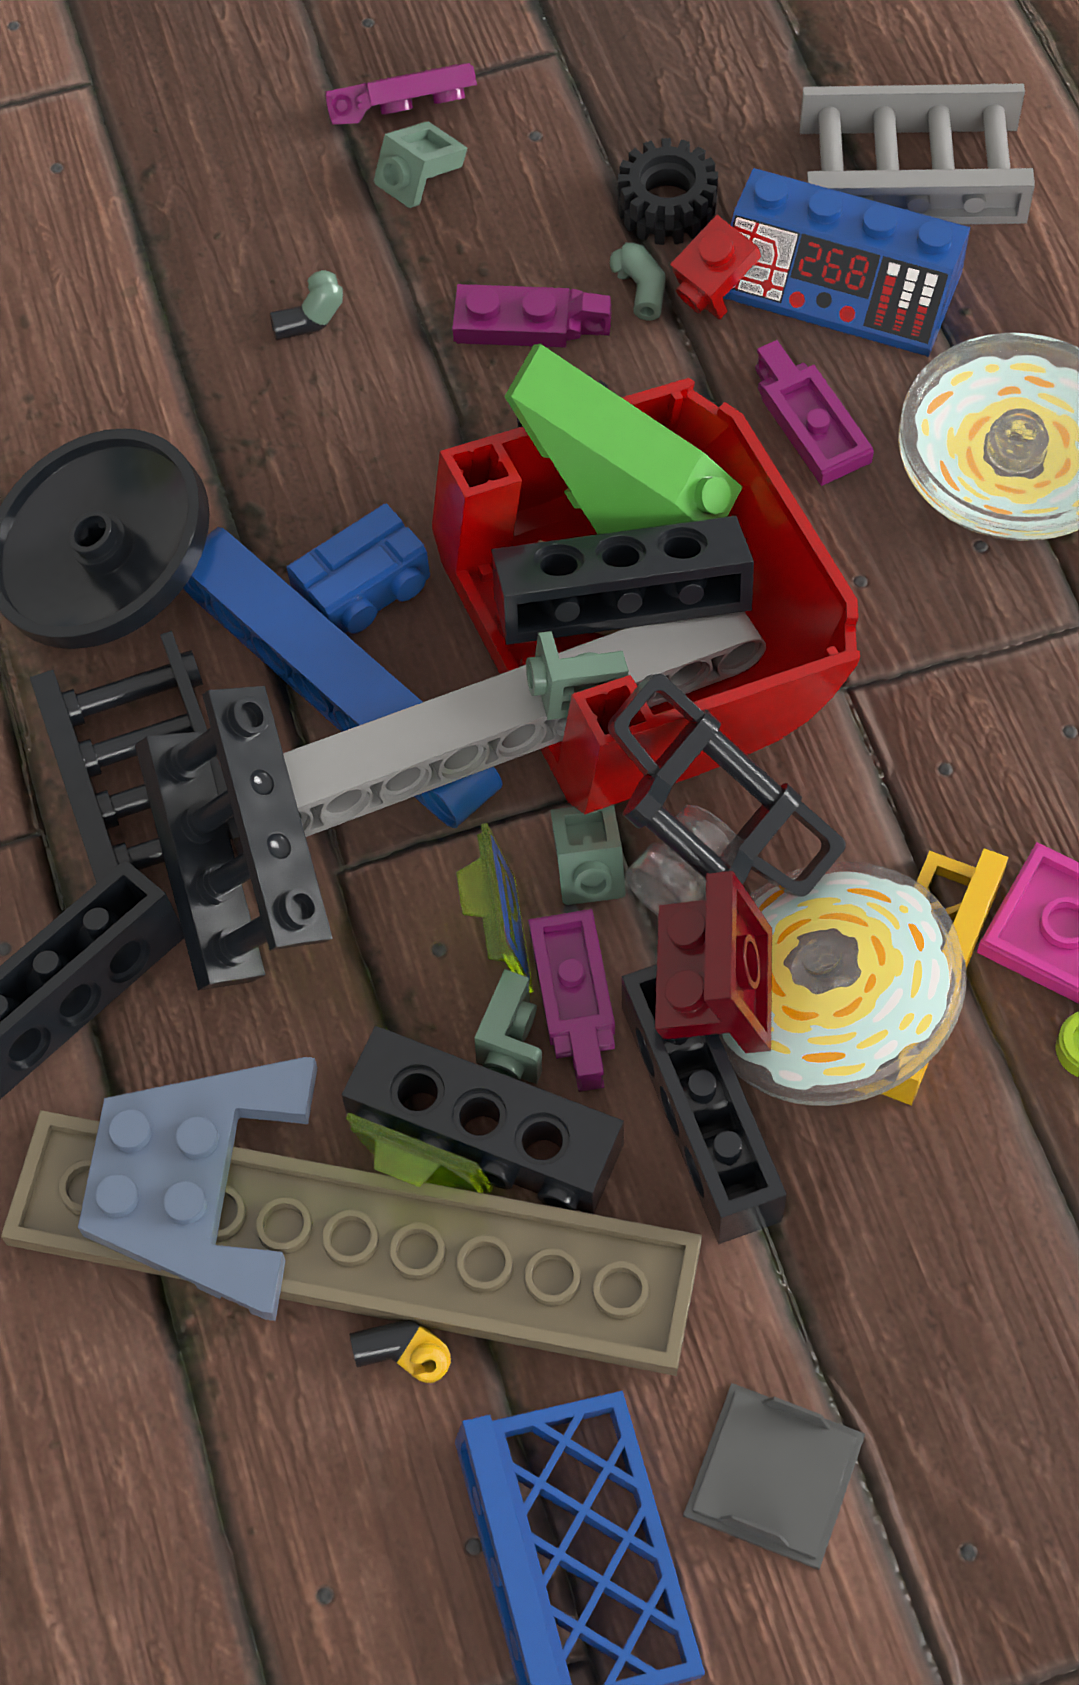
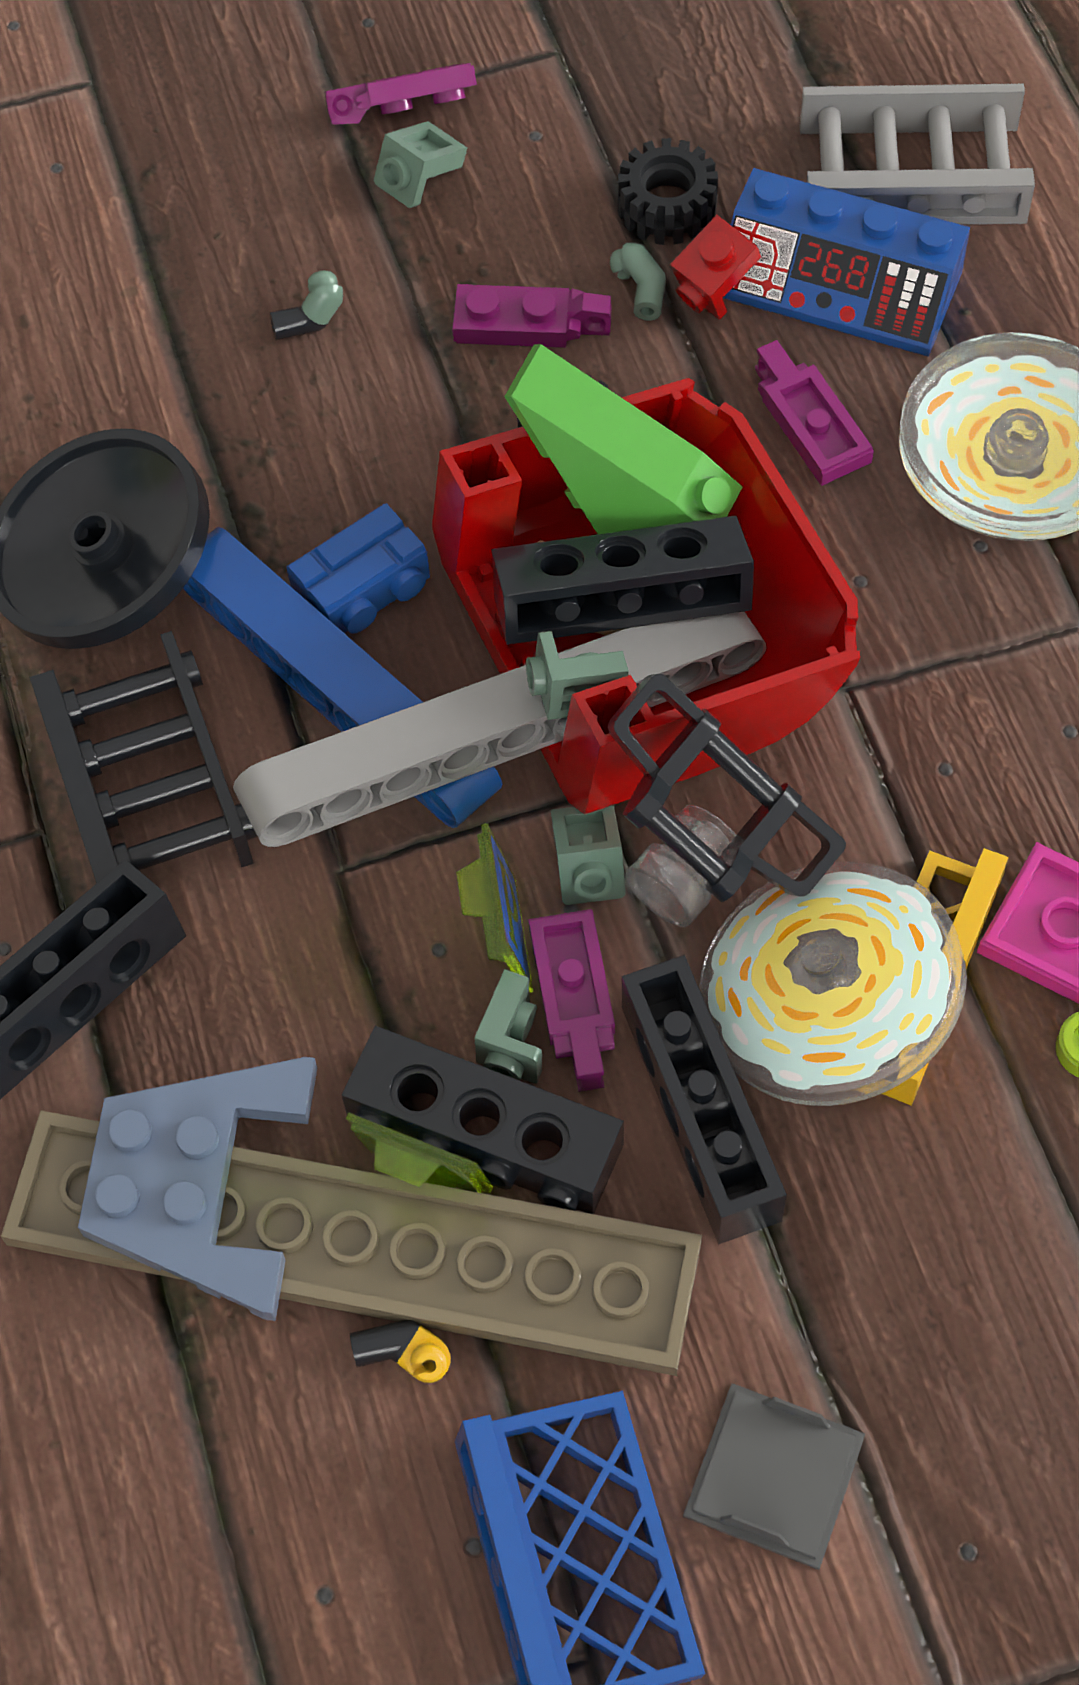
(198, 847): black fence -> none
(715, 967): dark red bracket -> none

